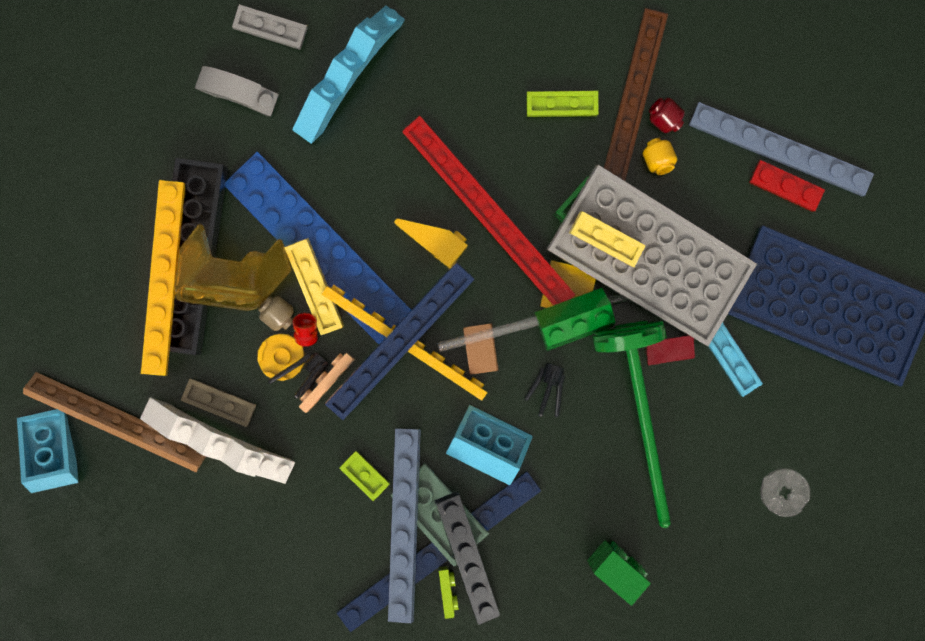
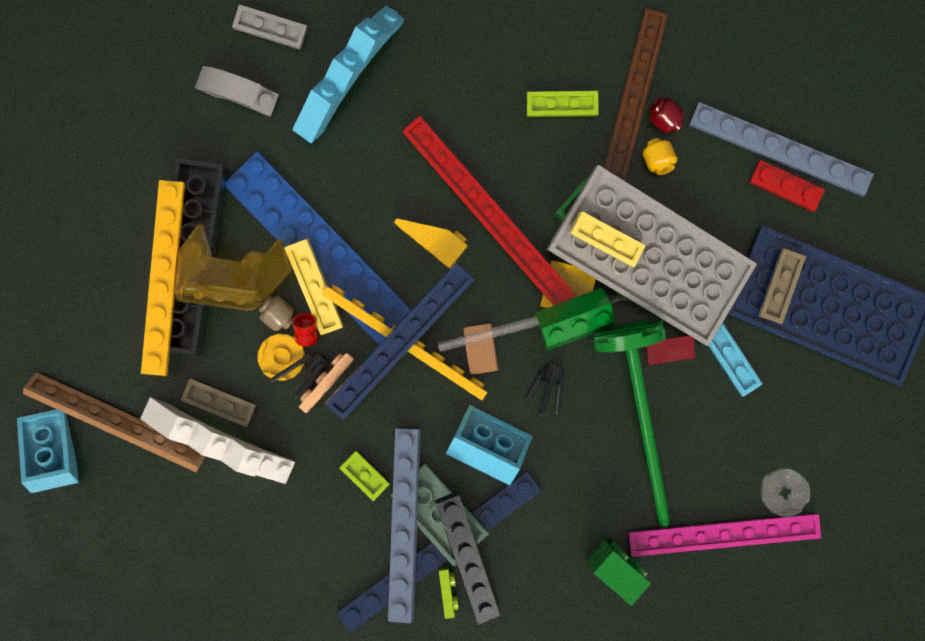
(724, 534): none -> dark pink plate
(781, 286): none -> dark tan plate

